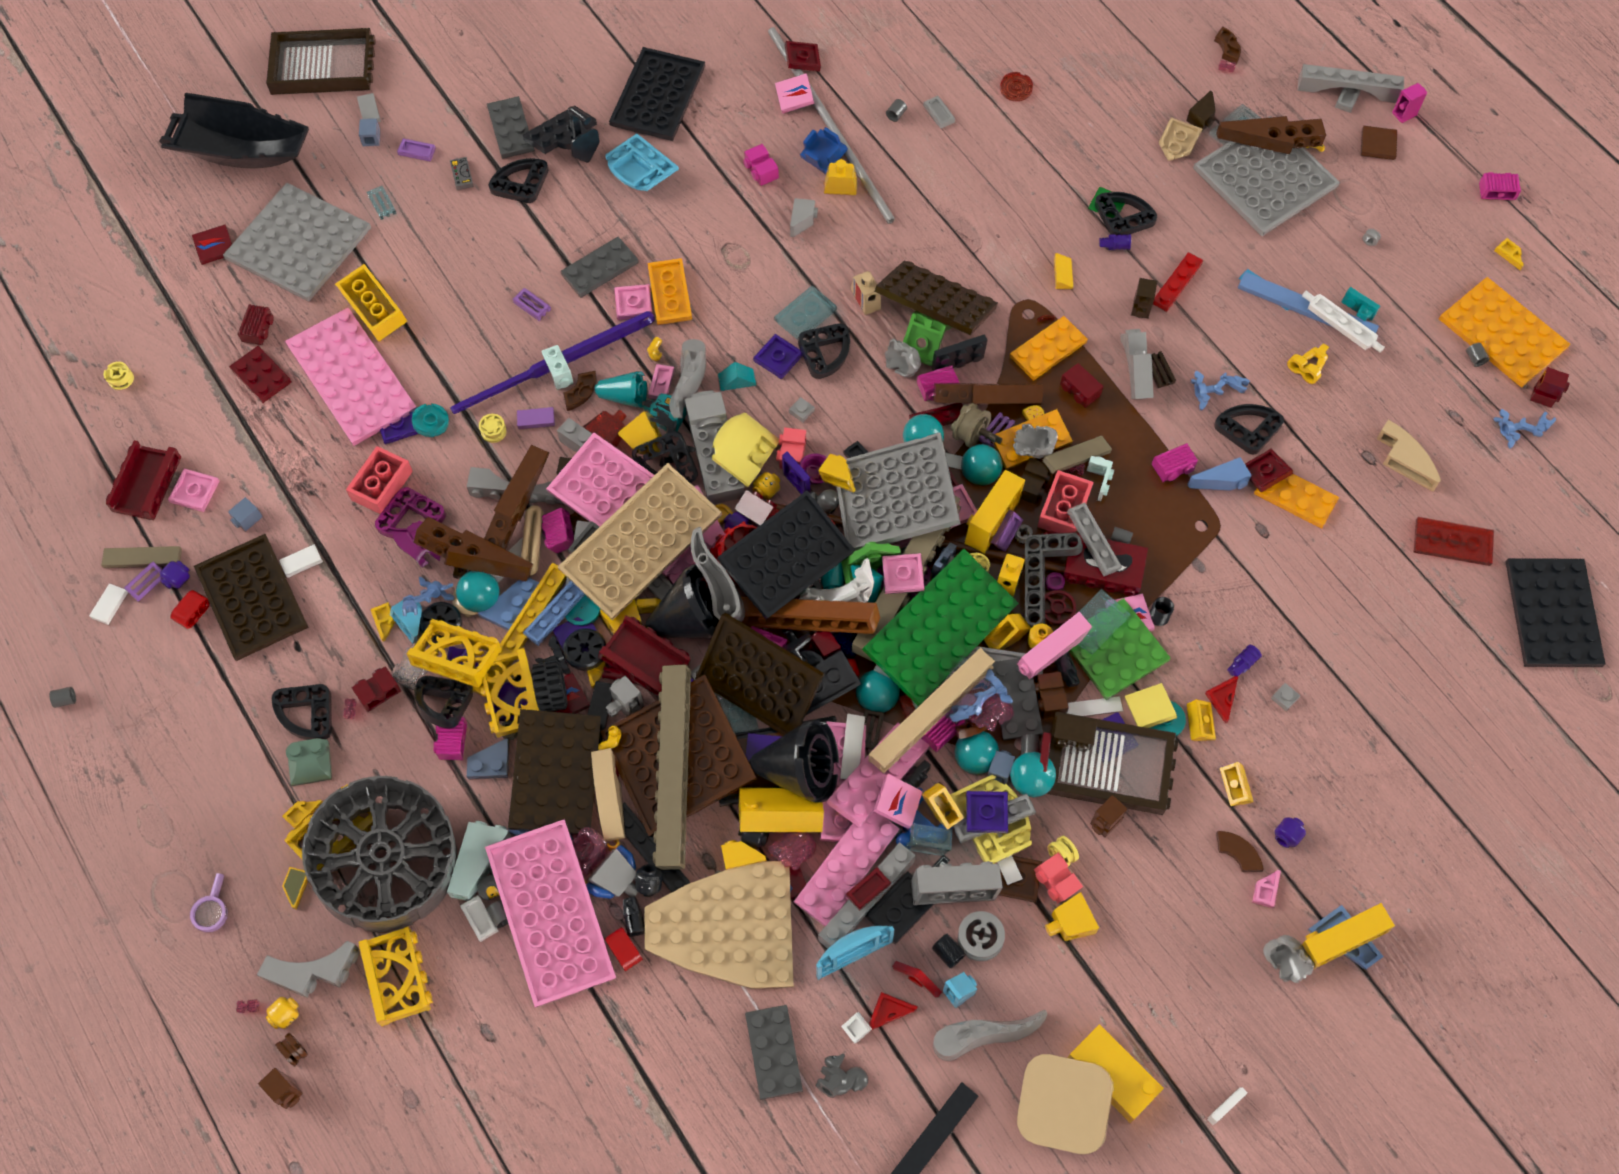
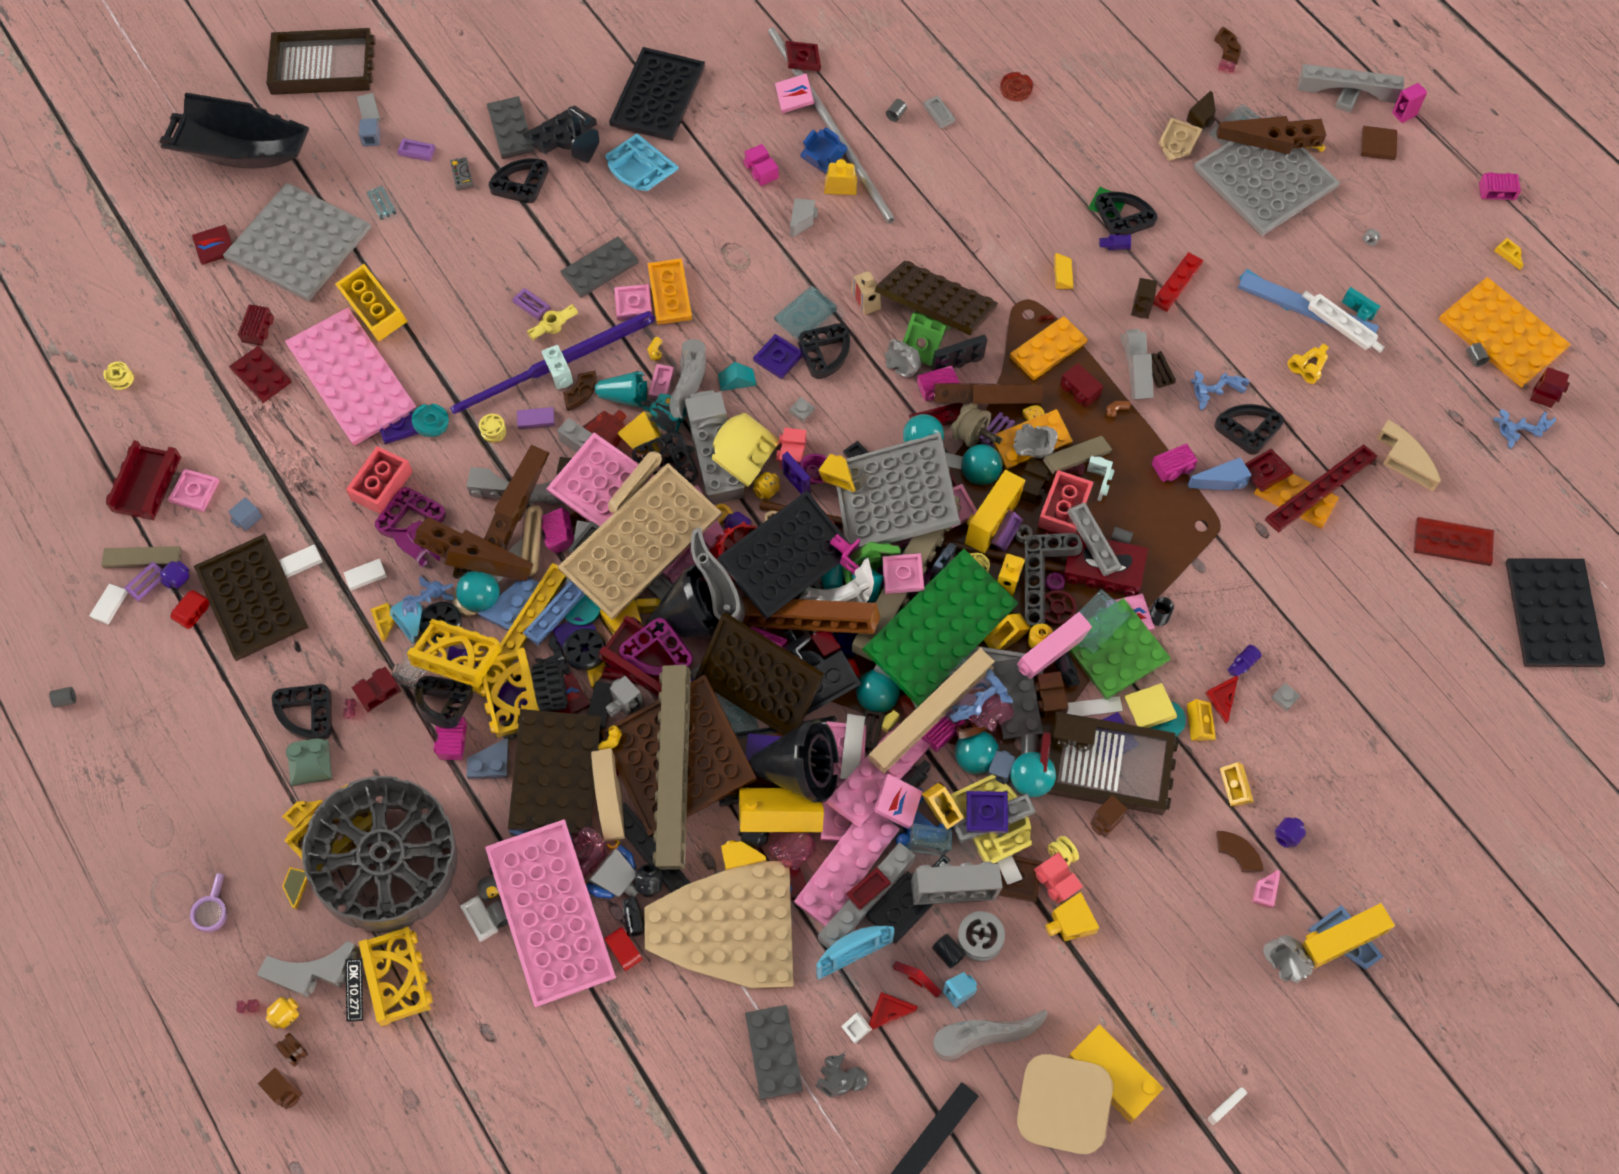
(354, 989): none -> black sticker
(365, 574): none -> white tile
(473, 859): light aqua slope -> none
(558, 319): none -> light yellow pin
(635, 481): none -> tan piece
(662, 637): none -> magenta beam
(755, 508): brick -> none
(827, 500): dark grey piece -> none
(847, 550): none -> dark pink bracket
(890, 721): none -> light yellow tile
(1117, 405): none -> dark orange arm
(1320, 488): none -> dark red tile

